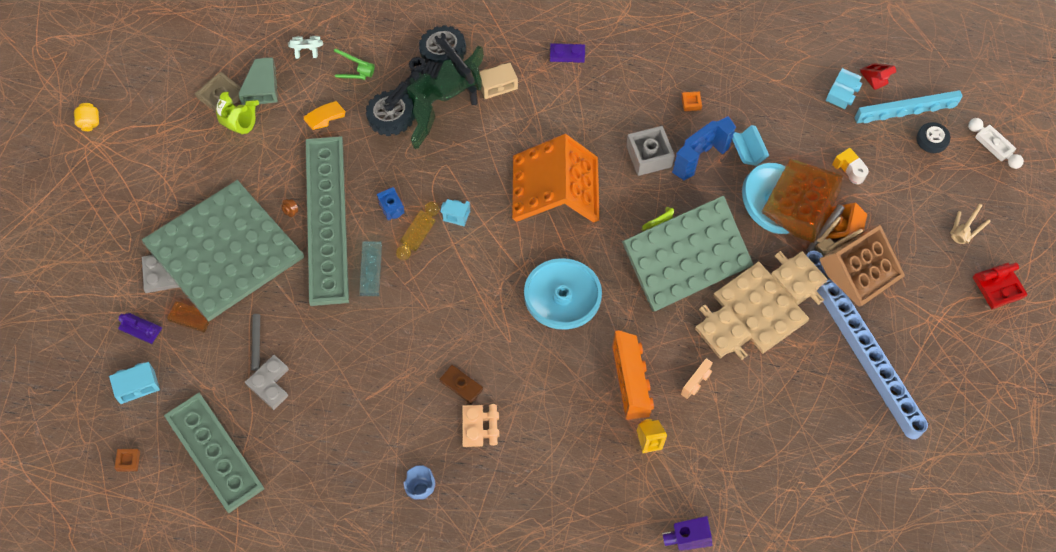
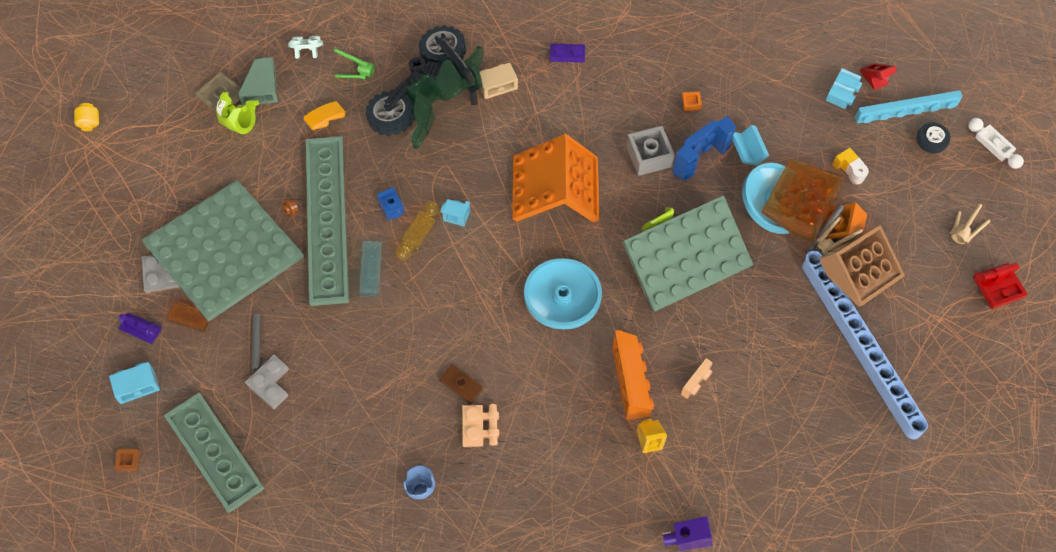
(761, 306): tan piece -> none

